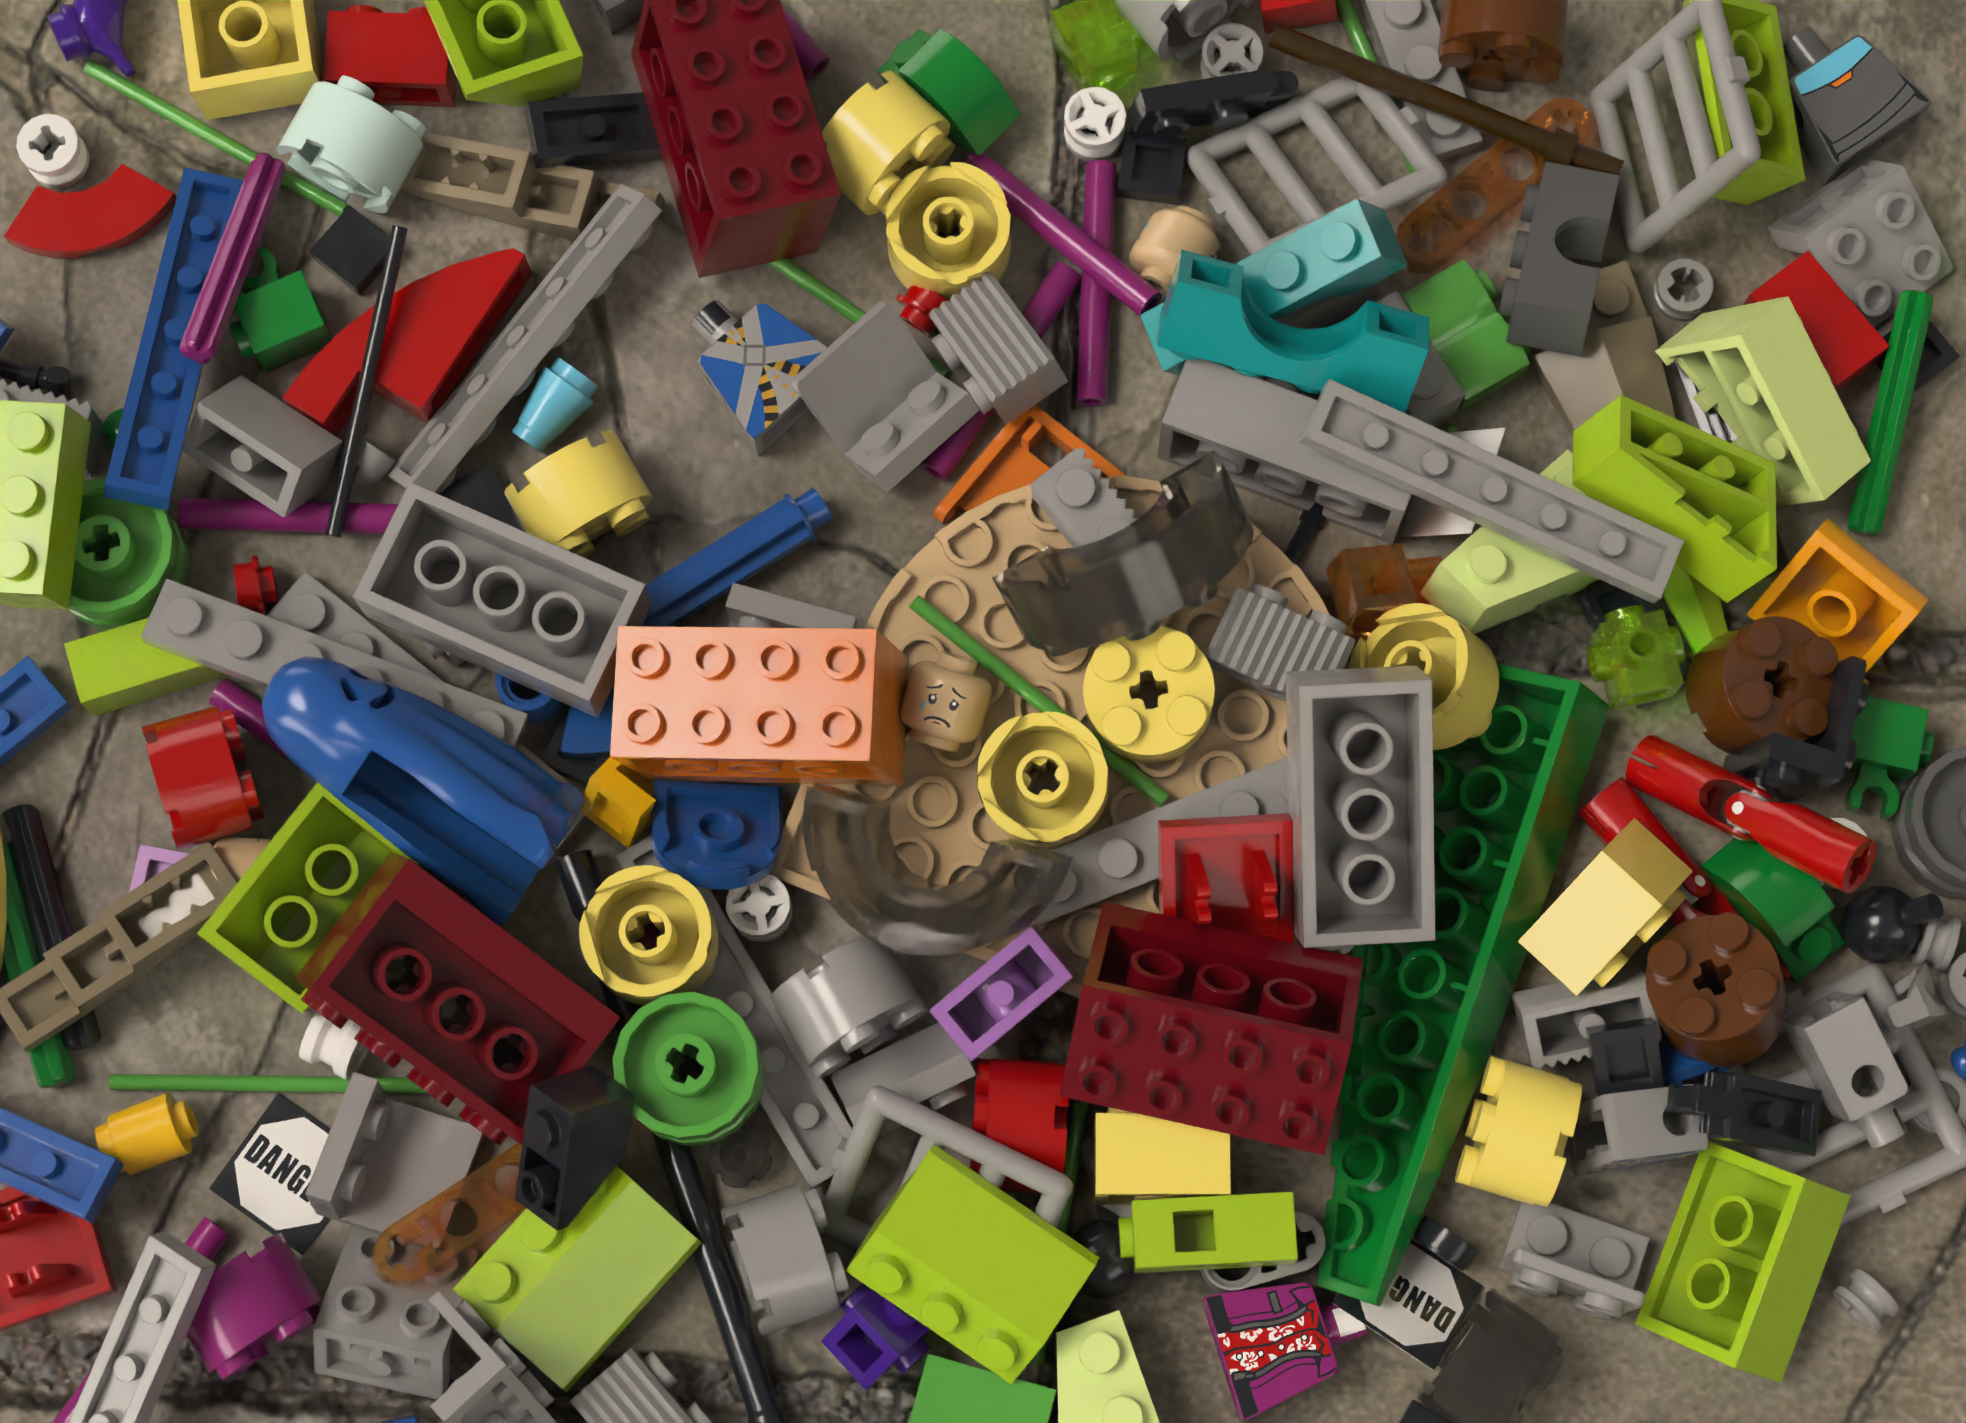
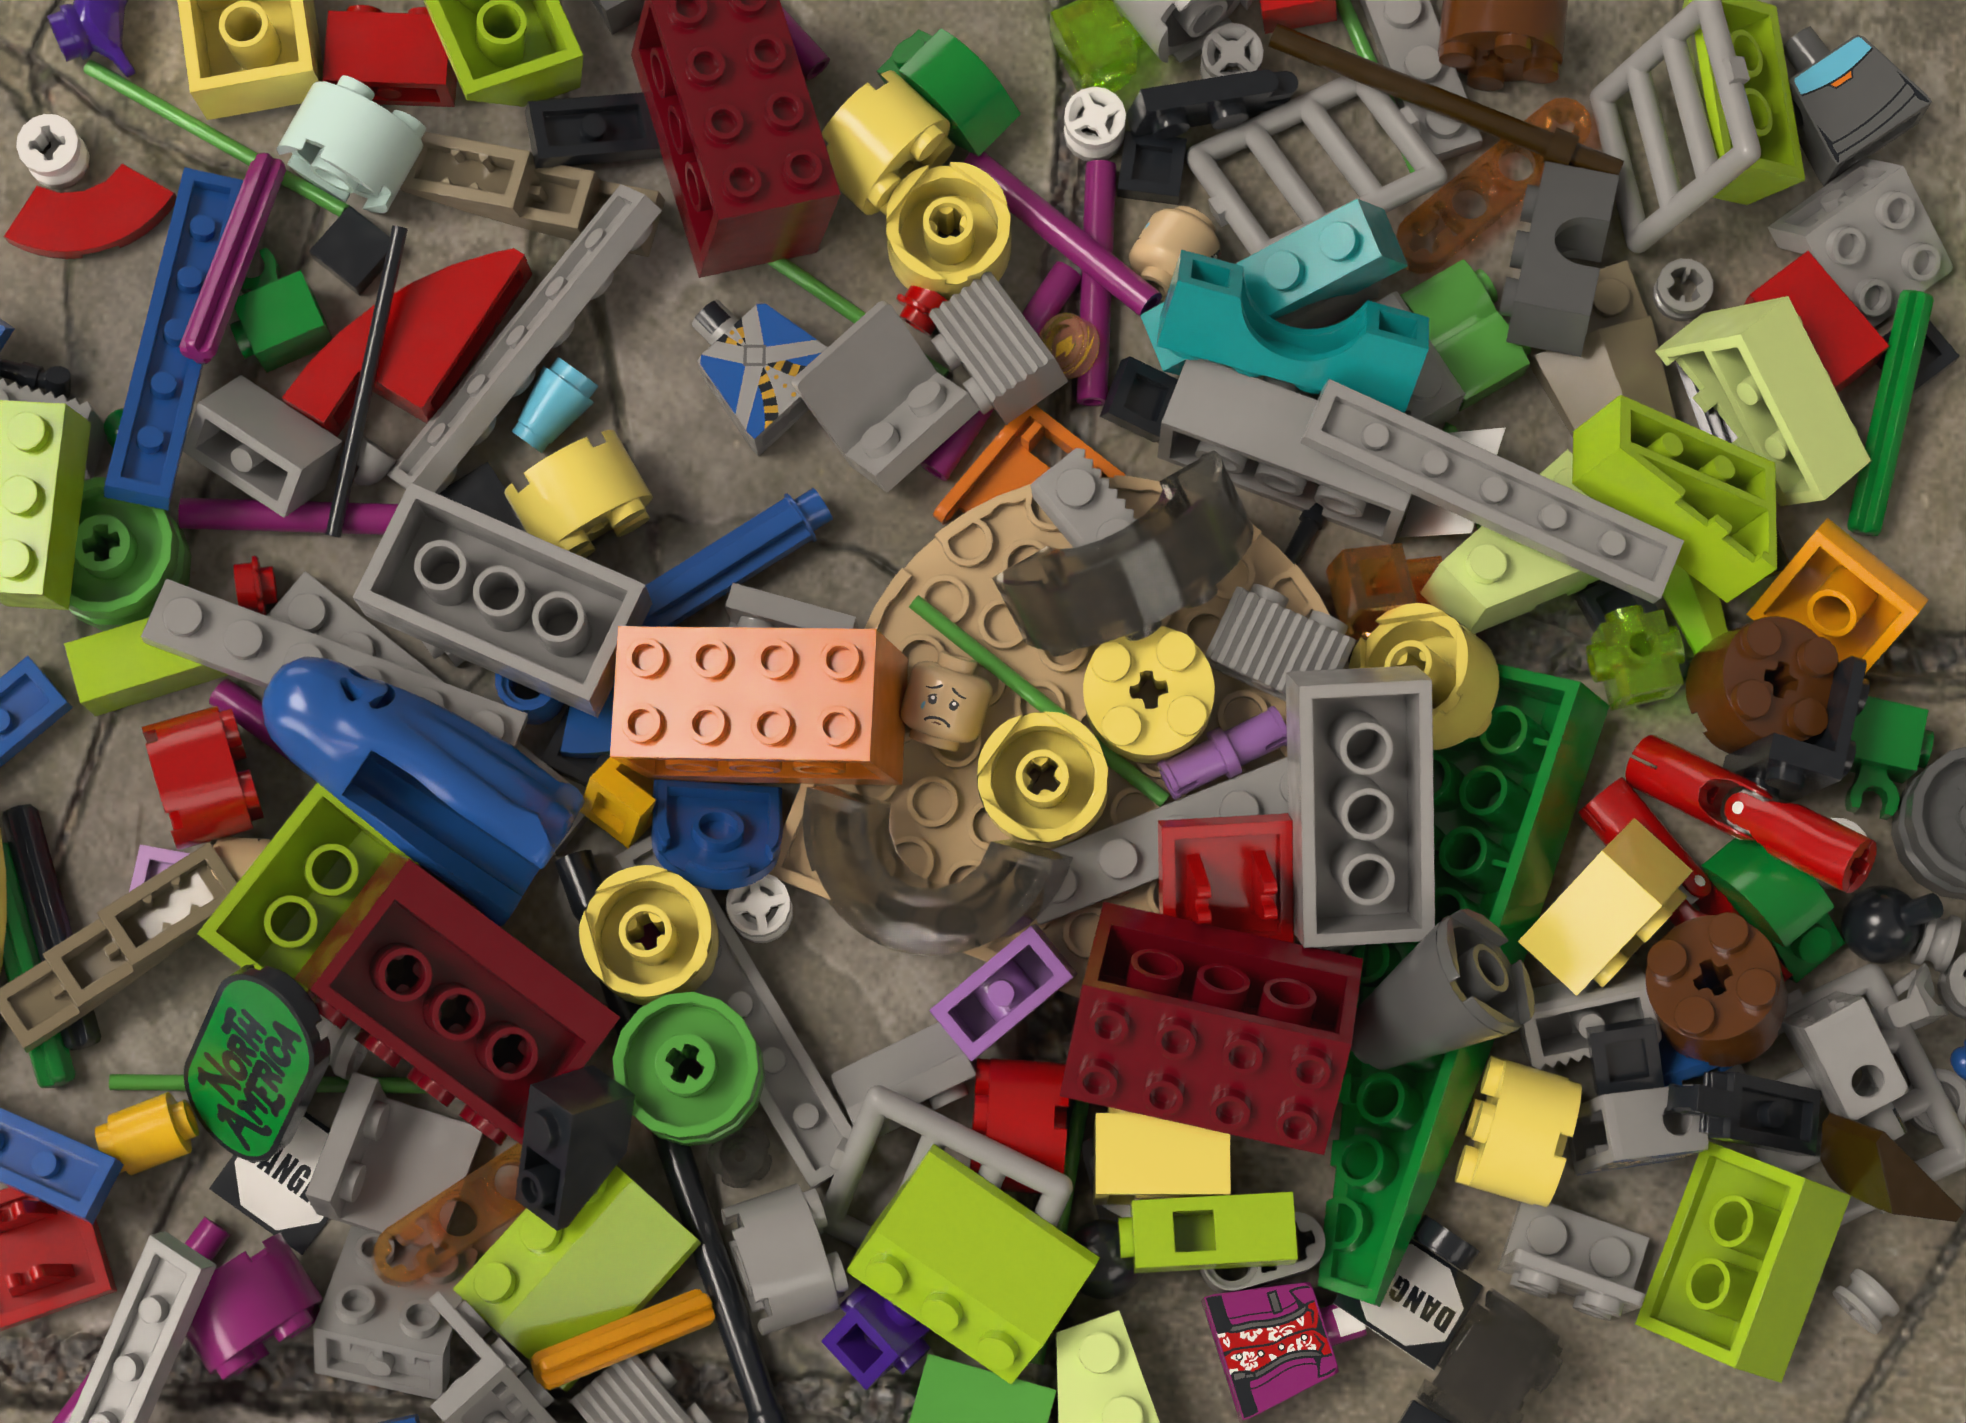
(256, 1062): none -> tile
(622, 1339): none -> light orange axle
(848, 1004): light grey brick -> none
(1072, 343): none -> clear yellow tile
(1139, 398): none -> black tile
(1223, 753): none -> medium lavender pin
(1444, 996): none -> dark grey cone
(1880, 1173): none -> dark brown slope

